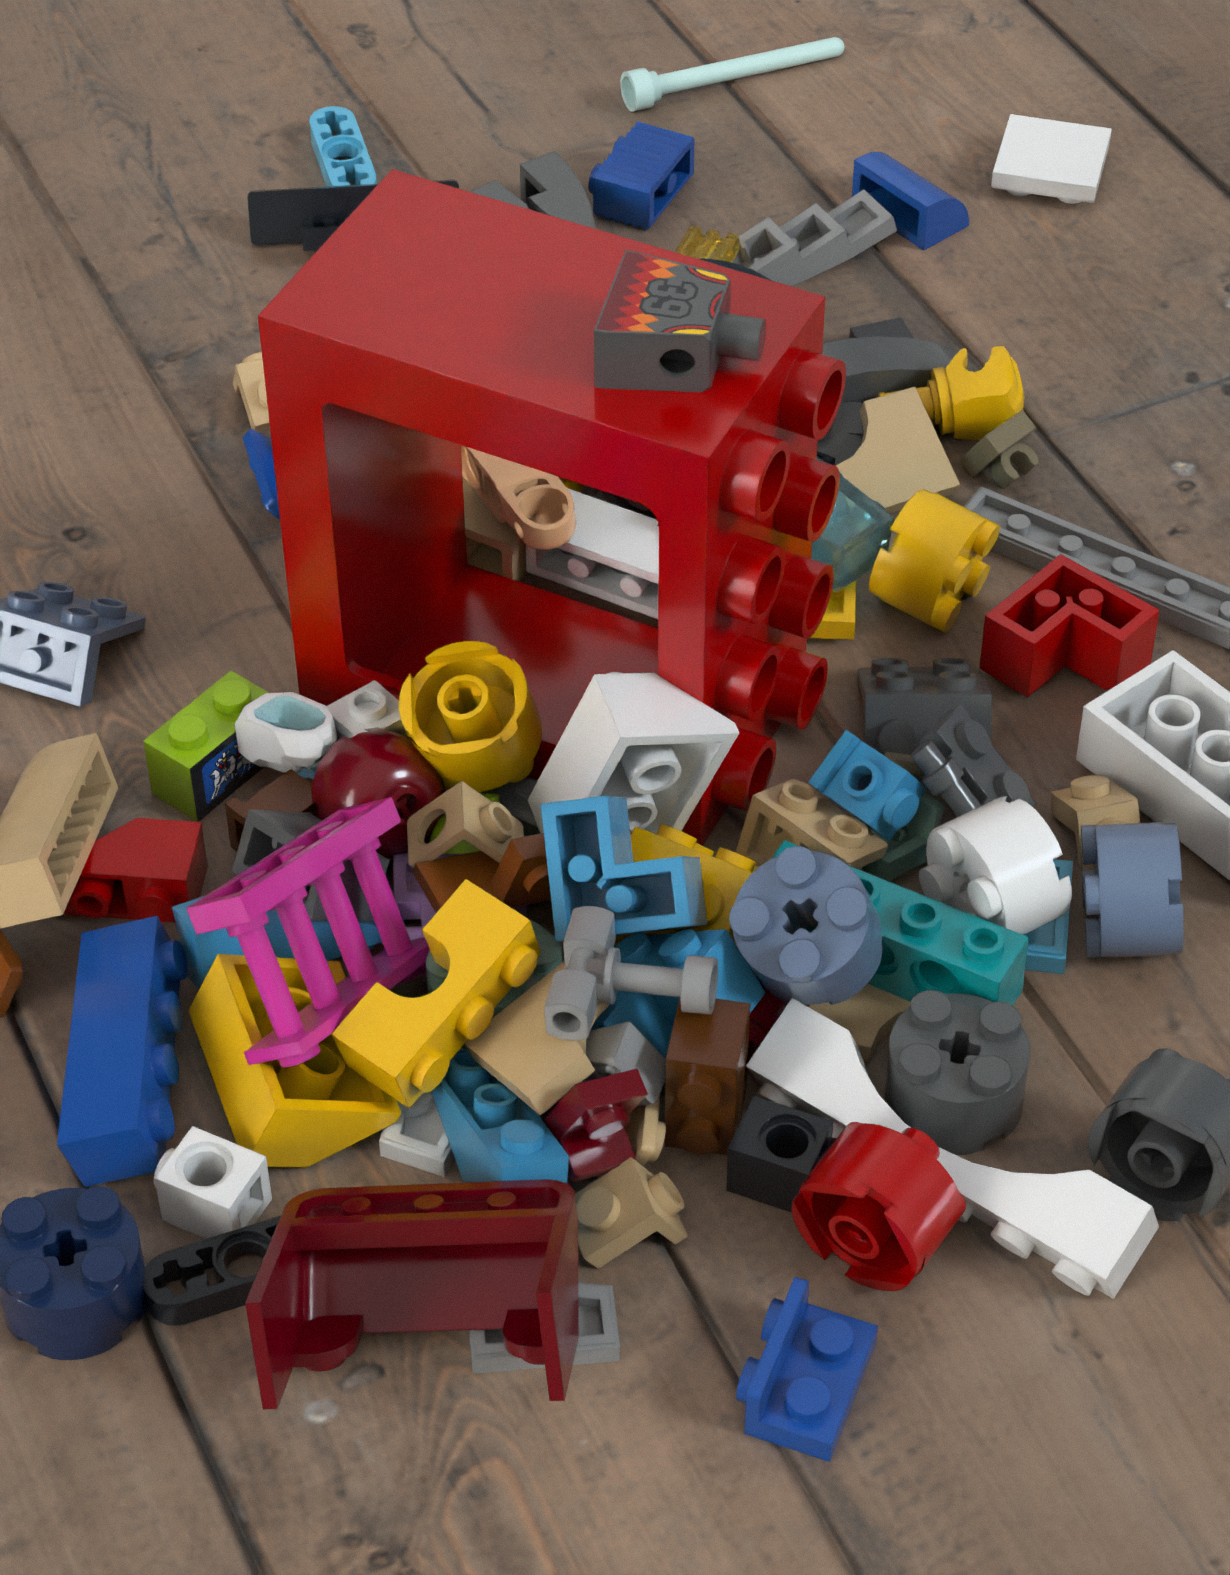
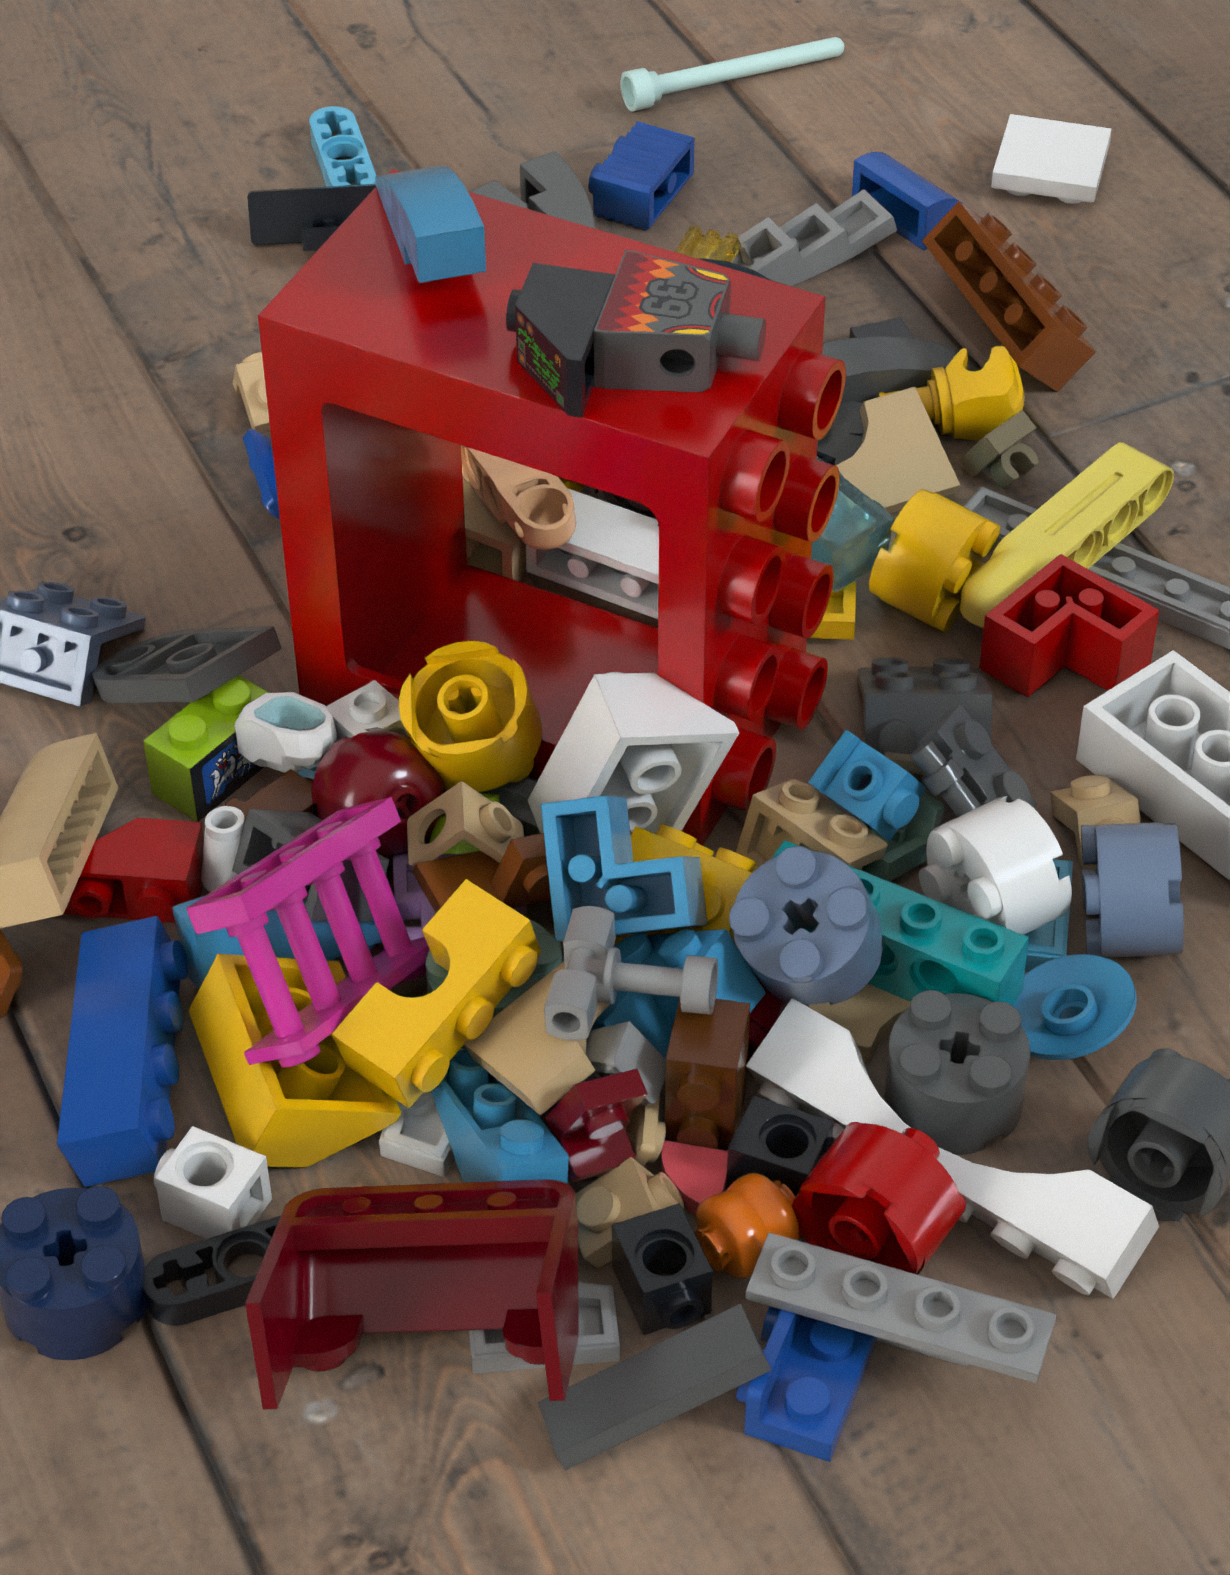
(182, 664): none -> dark grey tile
(221, 842): none -> white cone
(434, 222): none -> dark azure slope
(556, 330): none -> black slope
(654, 1386): none -> dark grey tile
(657, 1245): none -> black brick
(694, 1171): none -> coral tile
(738, 1222): none -> orange piece
(902, 1308): none -> light grey bracket
(1009, 296): none -> dark orange brick
(1075, 1005): none -> dark azure dish
(1077, 522): none -> light yellow piece

